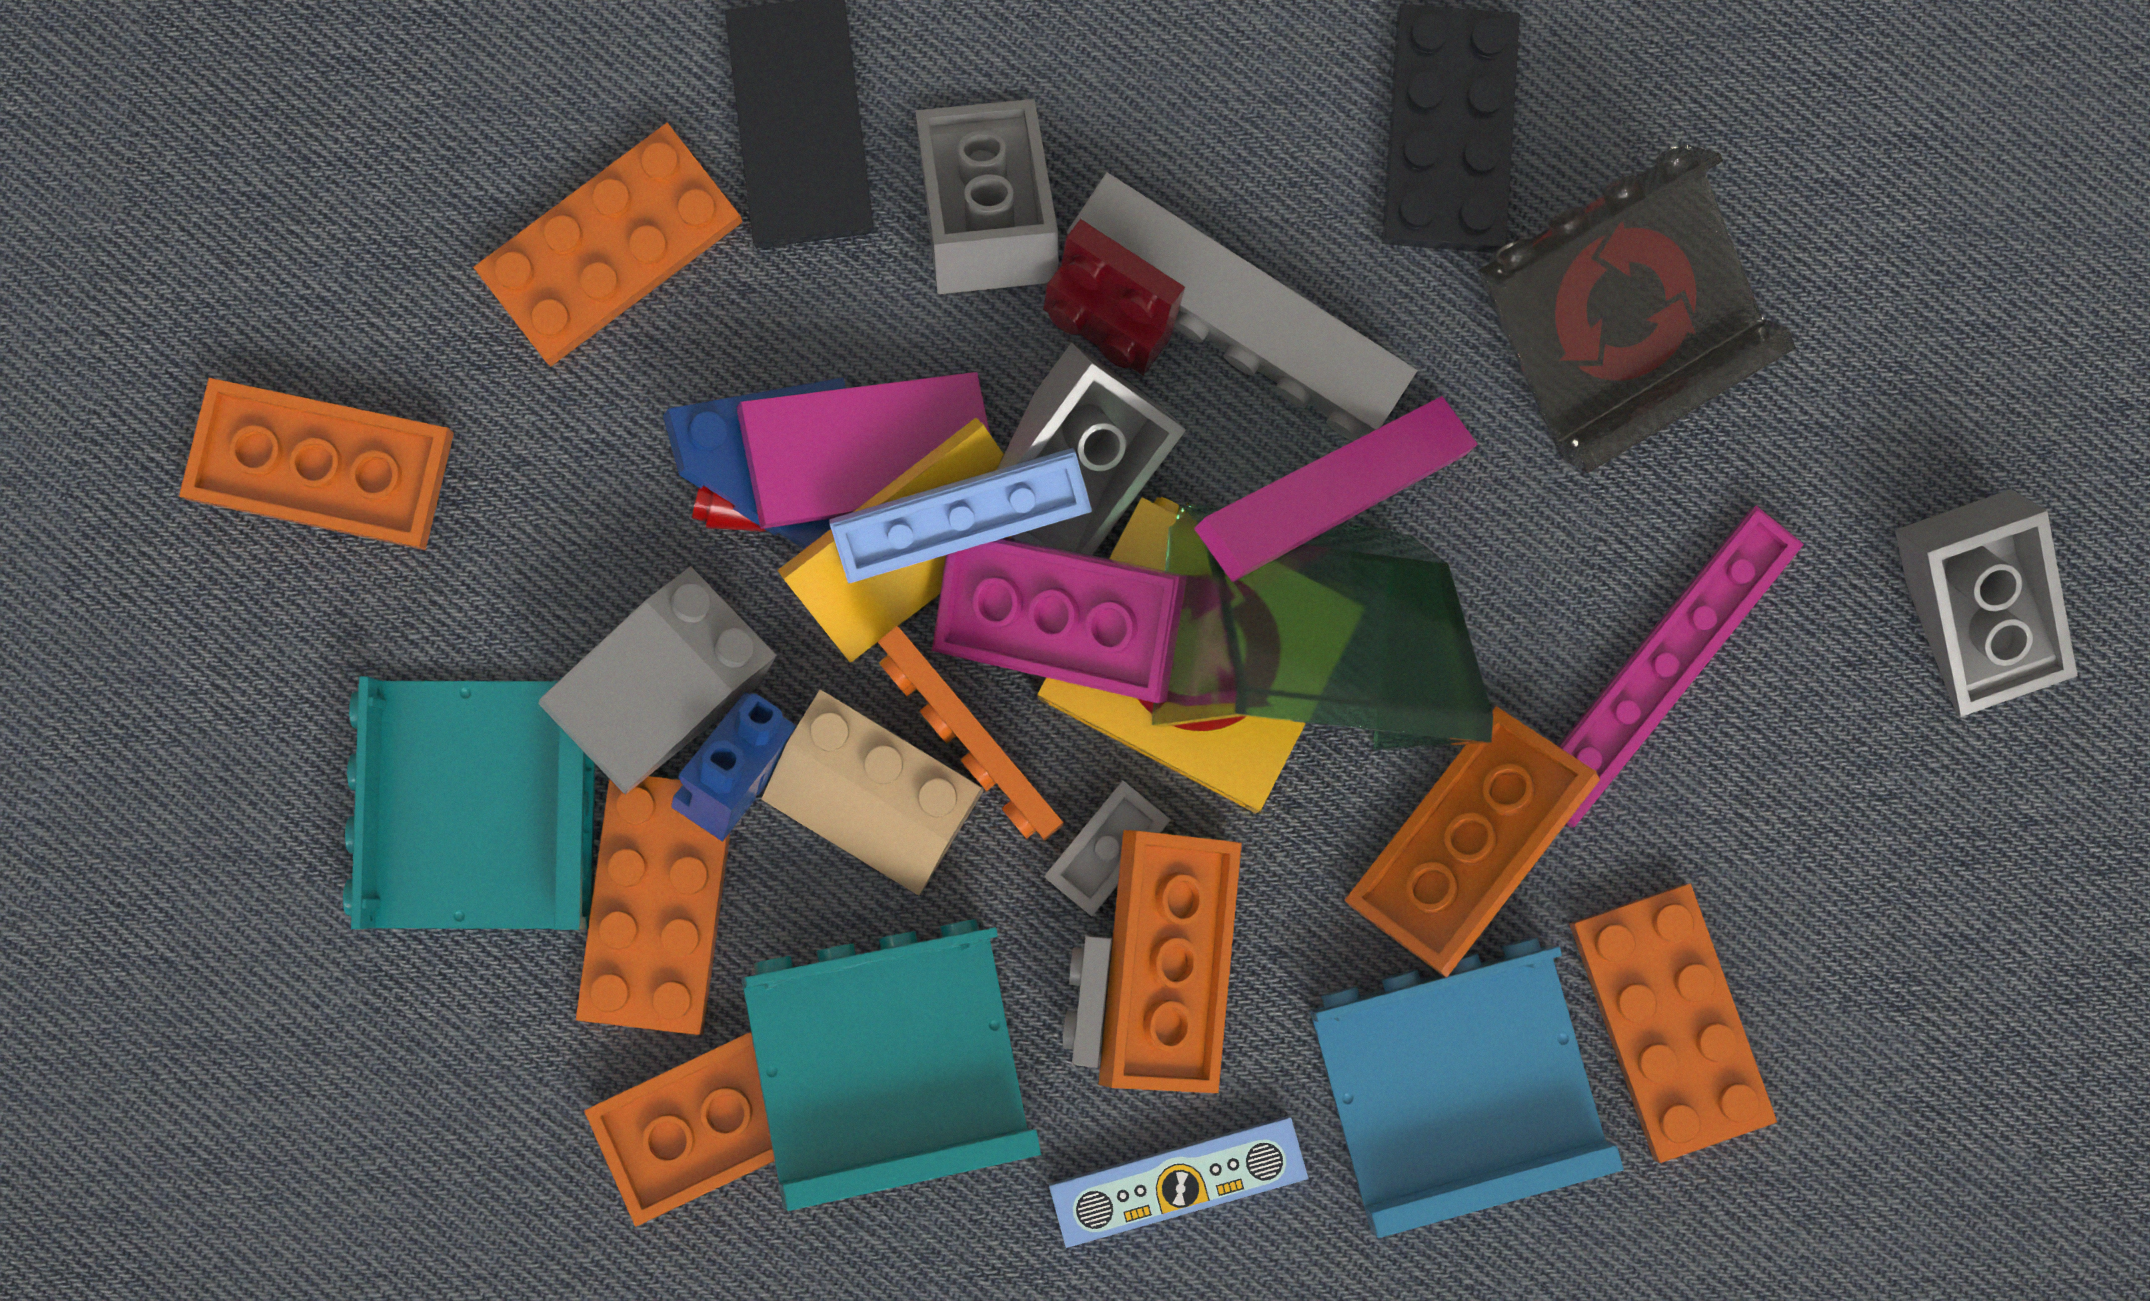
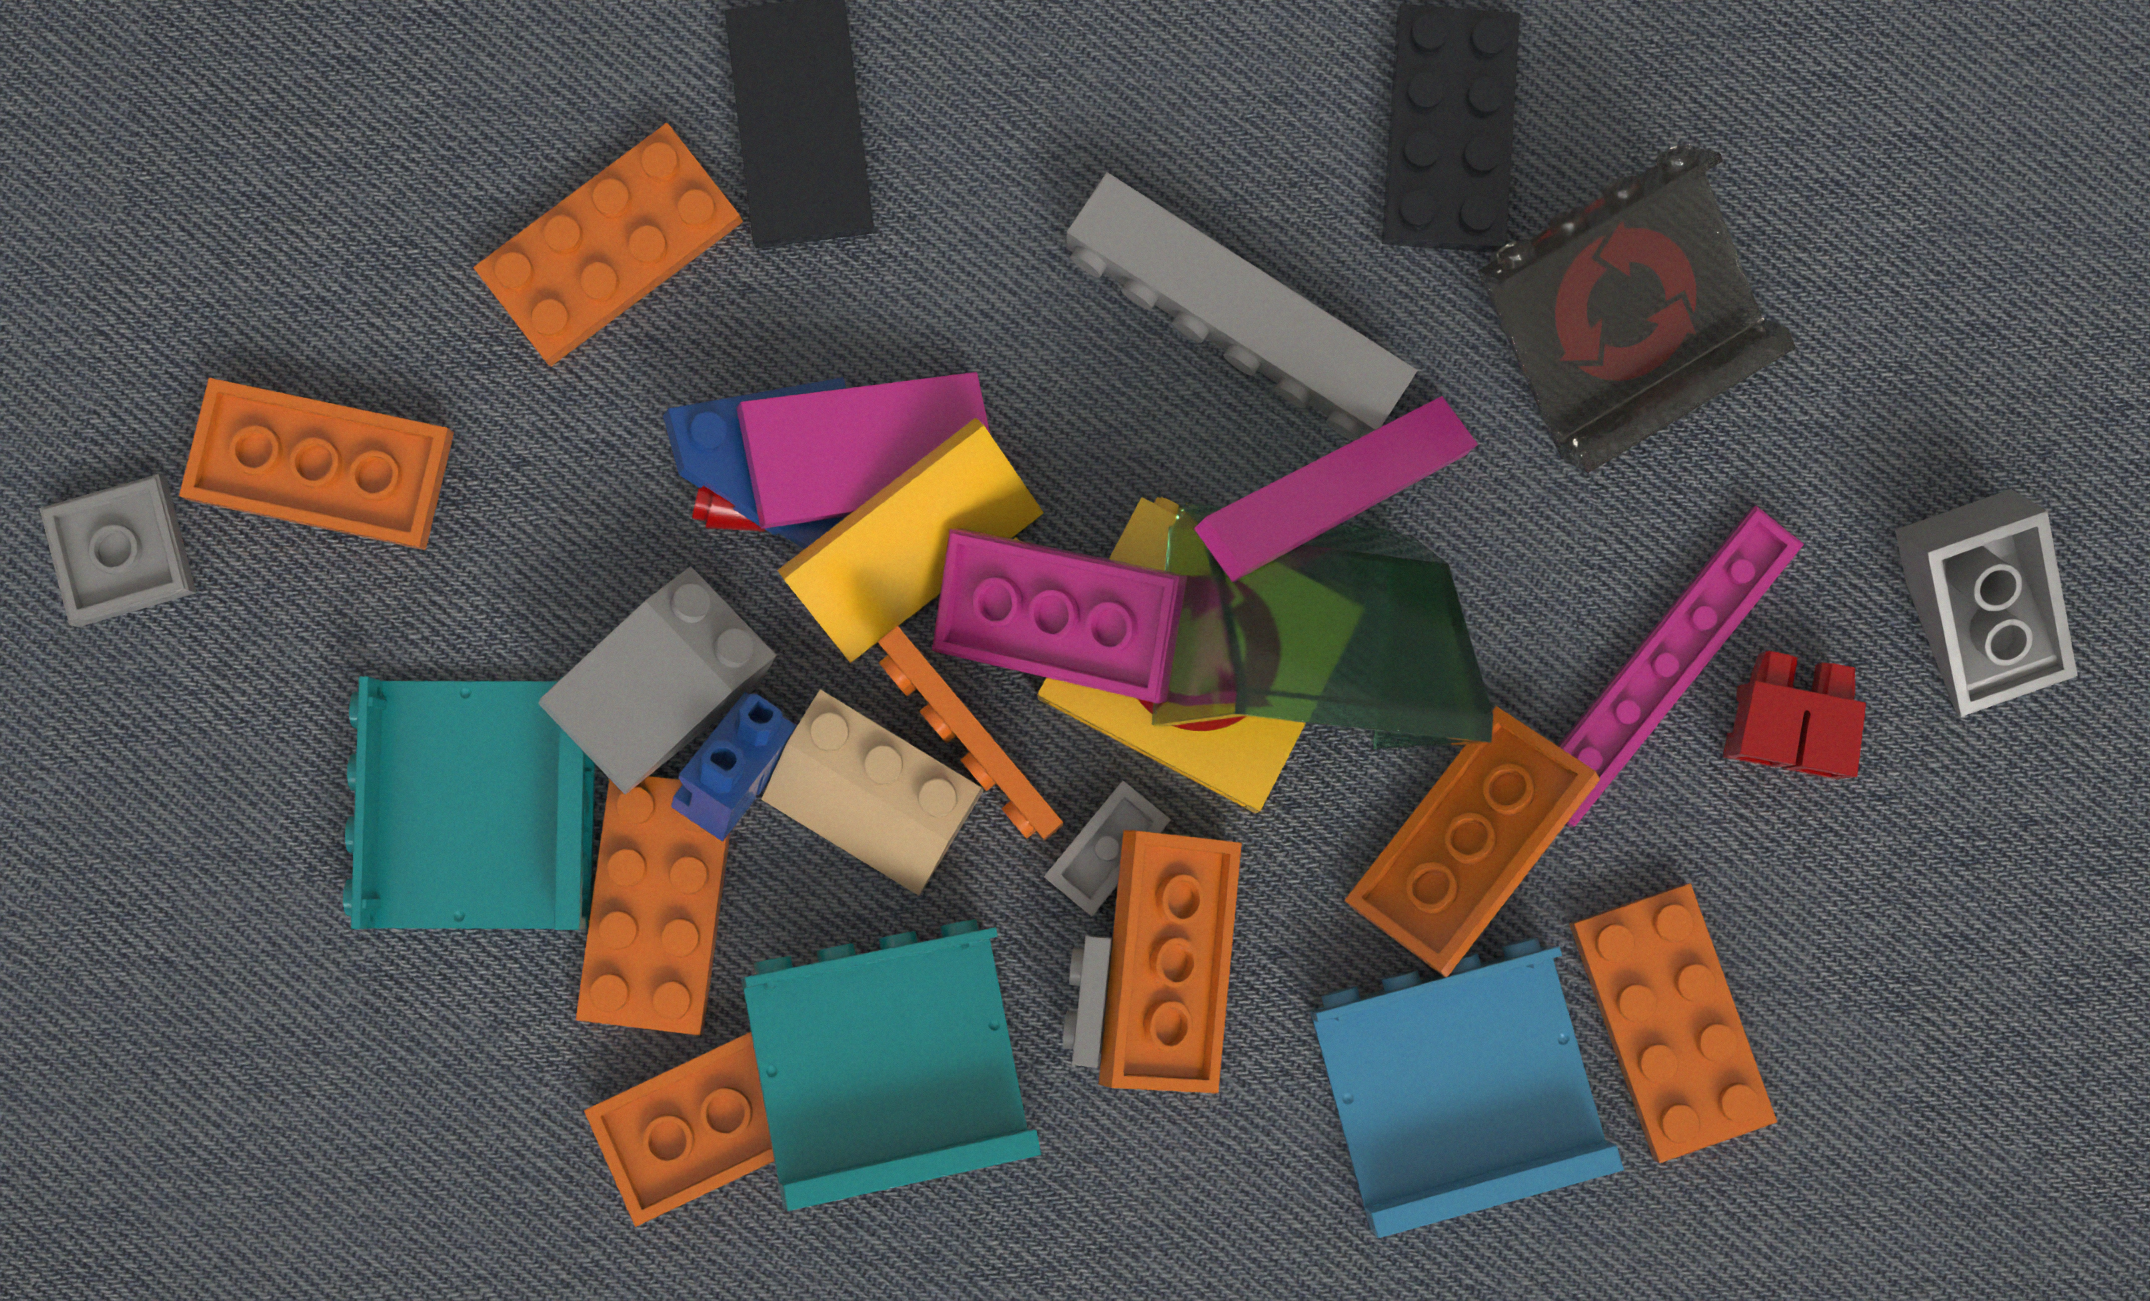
(117, 550): none -> light grey tile
(960, 515): light blue tile -> none
(987, 196): light grey slope -> none
(1113, 299): dark red plate -> none
(1116, 439): light grey slope -> none
(1178, 1181): tile -> none
(1796, 727): none -> red hips

